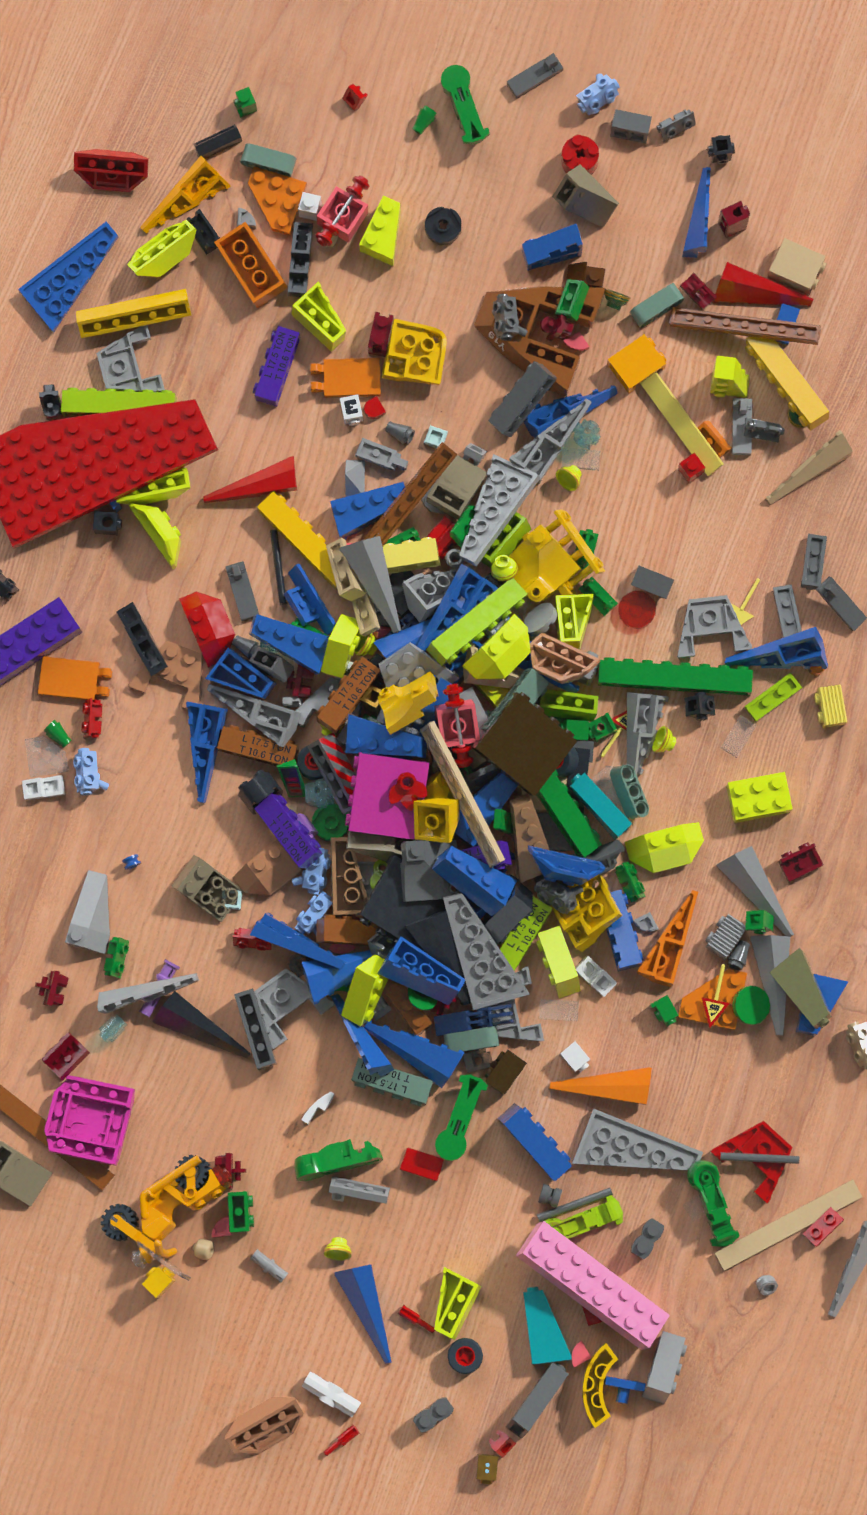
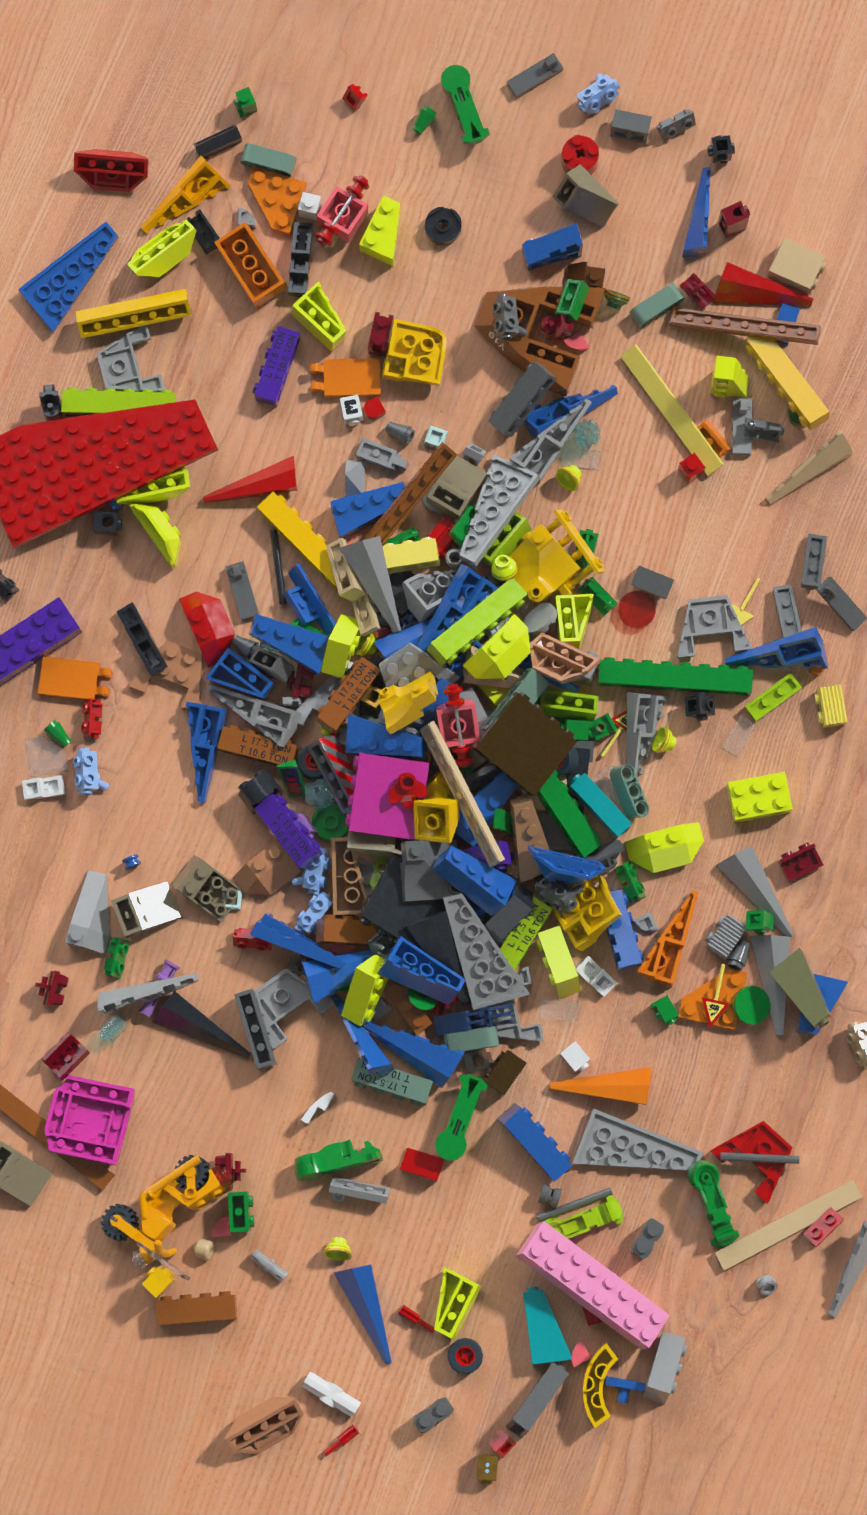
(145, 909): none -> slope
(196, 1309): none -> dark orange brick
(636, 362): light orange panel -> none

